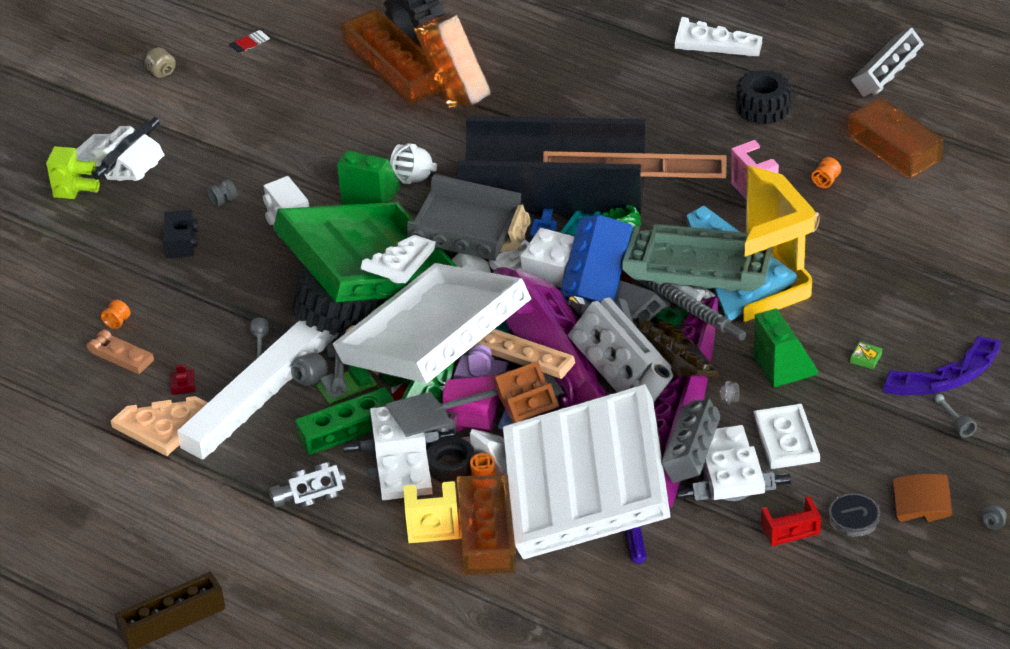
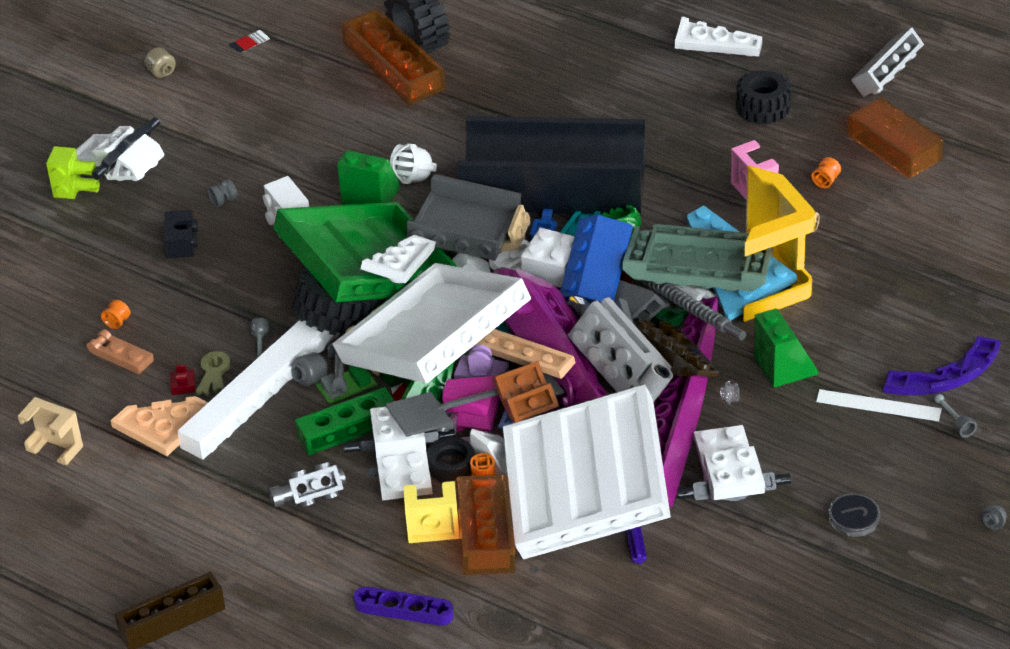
(52, 425): none -> tan panel
(214, 366): none -> olive piece
(404, 602): none -> dark purple beam
(452, 61): clear orange brick -> none
(652, 164): nougat brick -> none
(691, 440): dark grey brick -> none
(786, 436): white tile -> none
(793, 525): red panel -> none
(866, 355): bright green tile -> none
(879, 405): none -> white sticker
(922, 496): dark orange slope -> none

